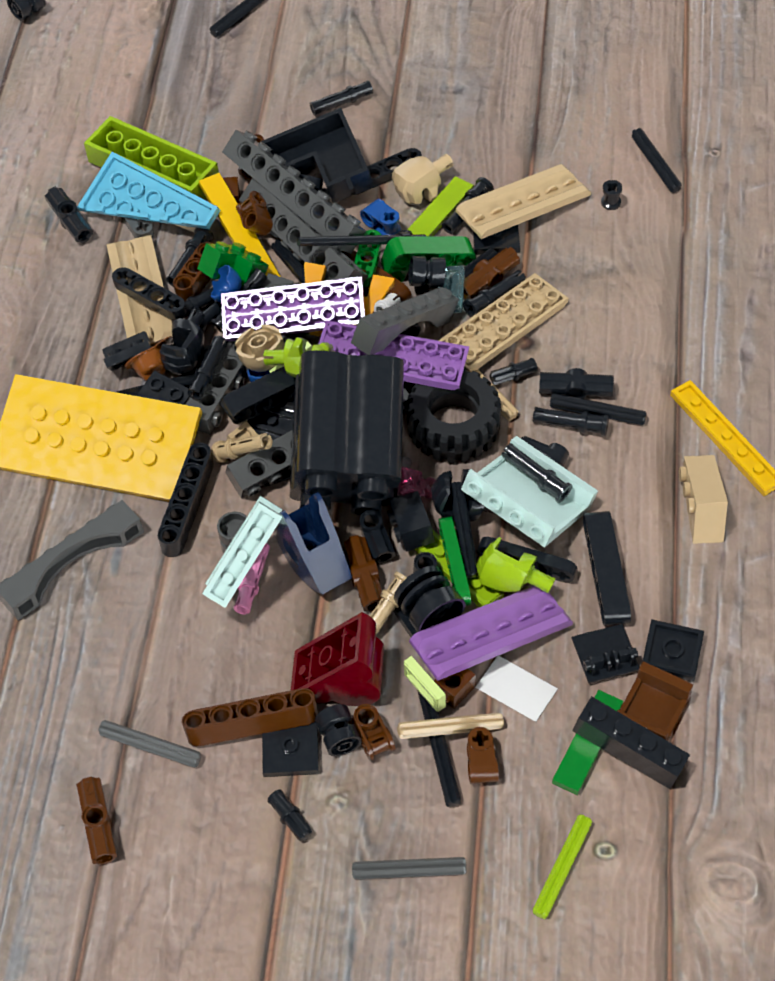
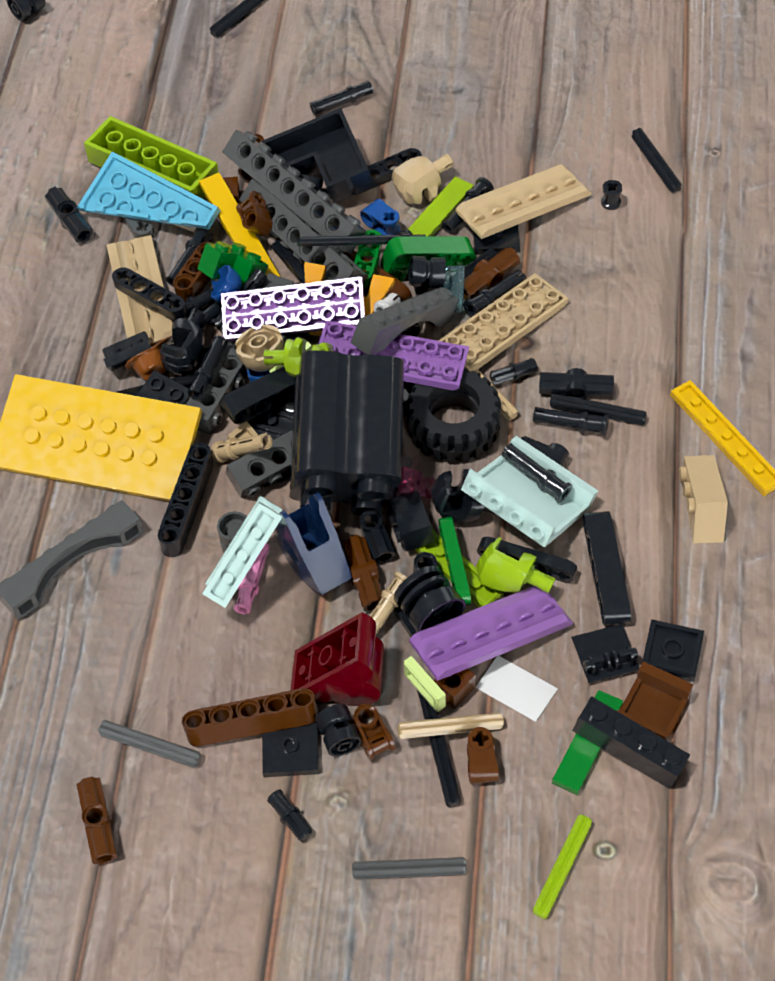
(463, 529): black axle -> none

